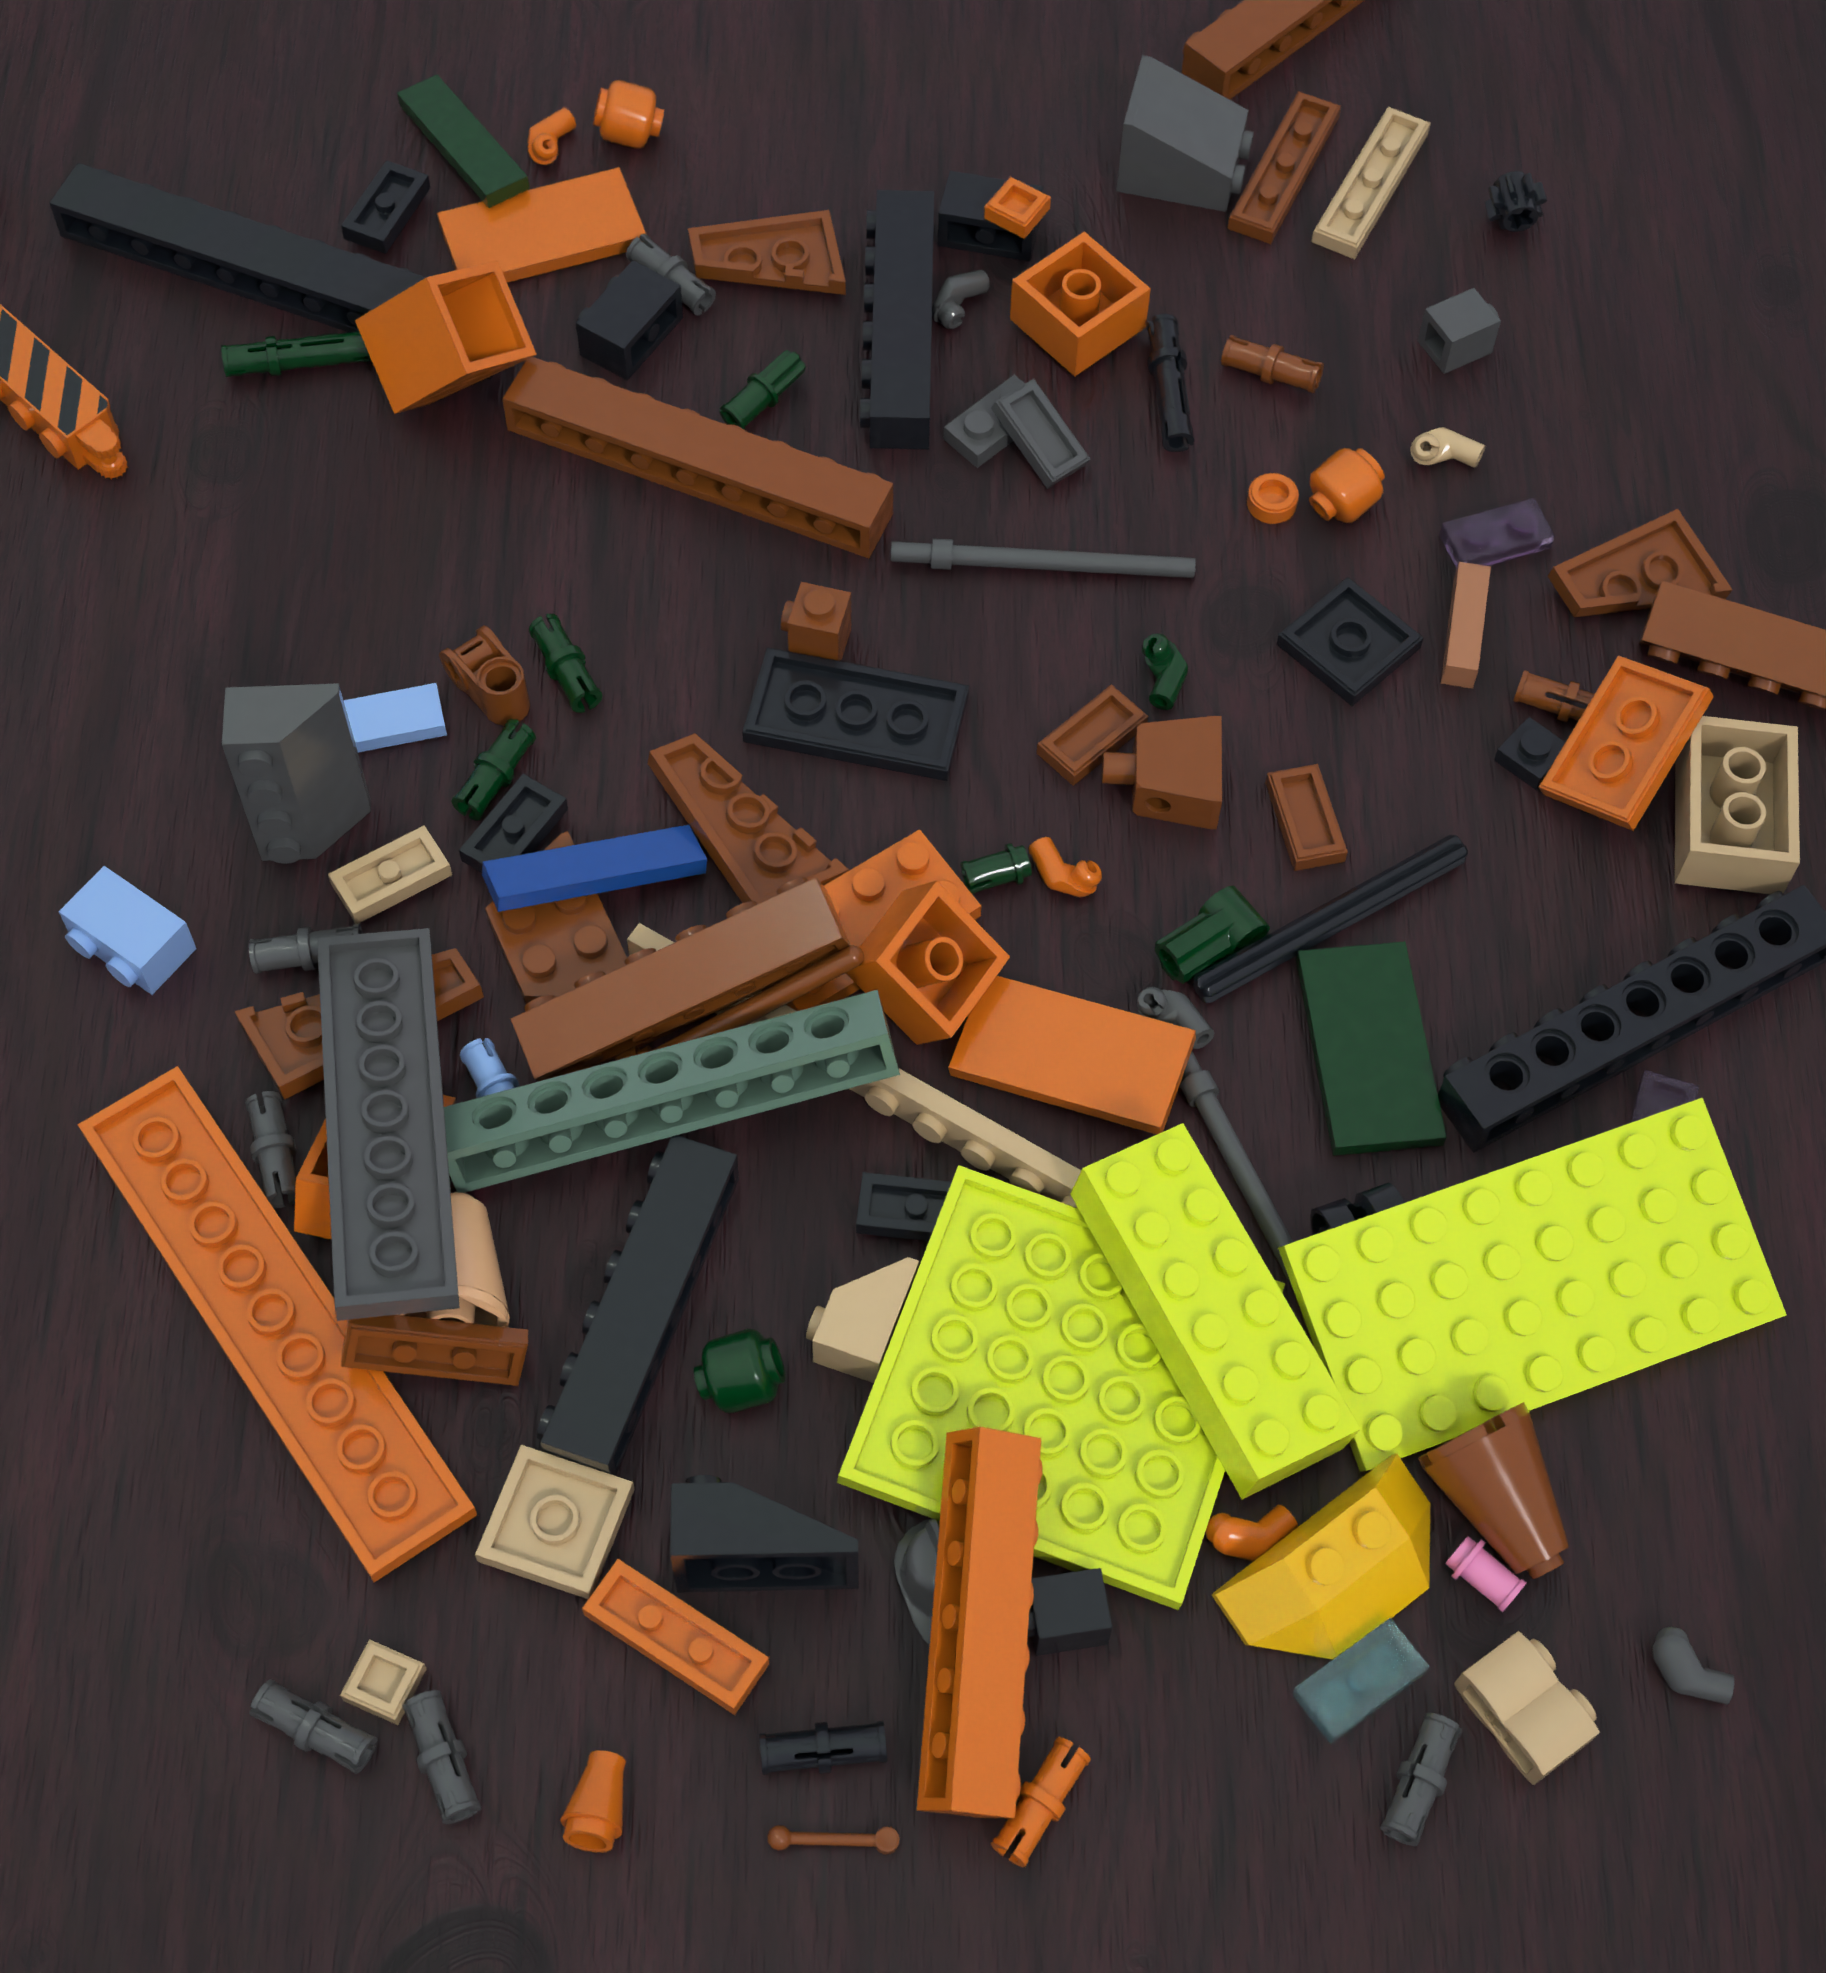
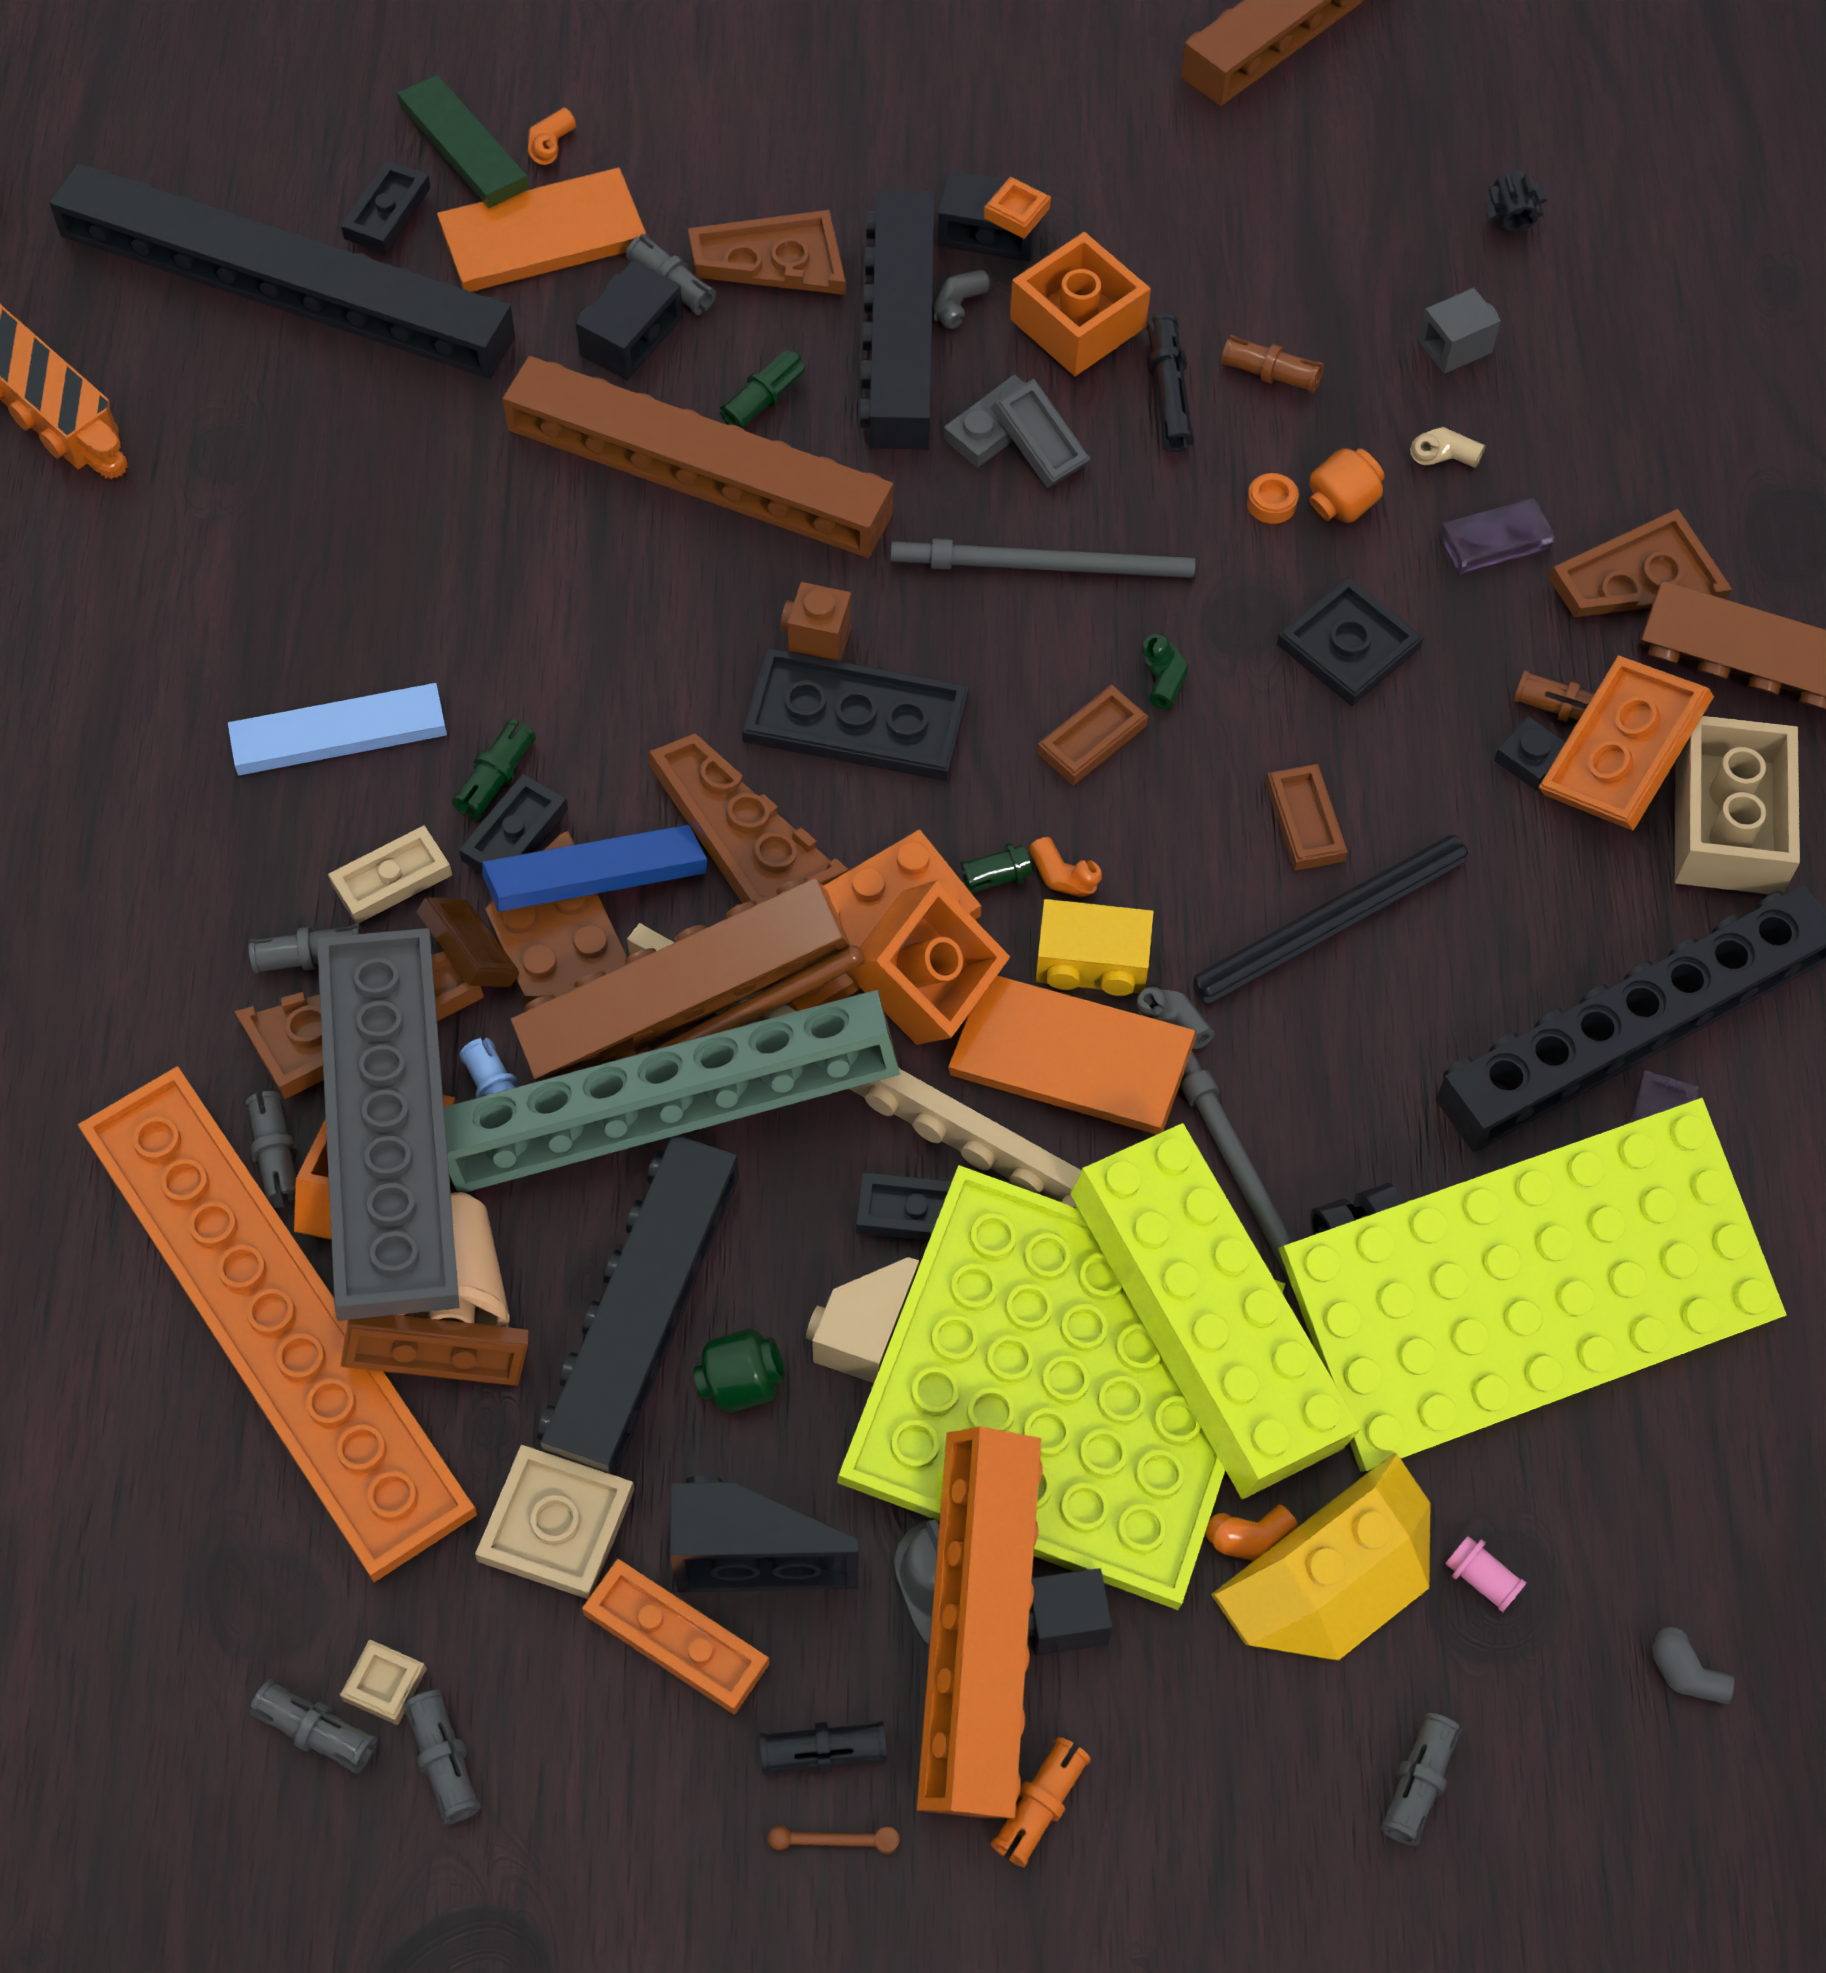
(127, 931): light blue brick -> none
(289, 354): dark green pin -> none
(294, 767): dark grey slope -> none
(445, 335): orange slope -> none
(468, 942): none -> reddish brown tile
(489, 676): dark orange piece -> none
(565, 663): dark green pin -> none
(596, 1806): orange cone -> none
(627, 114): orange head -> none
(1094, 947): none -> yellow brick
(1173, 770): dark orange torso -> none
(1182, 140): dark grey slope -> none
(1219, 930): dark green piece -> none
(1284, 167): dark orange tile -> none
(1360, 1680): clear light blue plate -> none
(1370, 182): tan tile -> none
(1370, 1048): dark green tile -> none
(1465, 625): nougat piece -> none
(1503, 1490): dark orange cone -> none
(1527, 1706): tan brick -> none

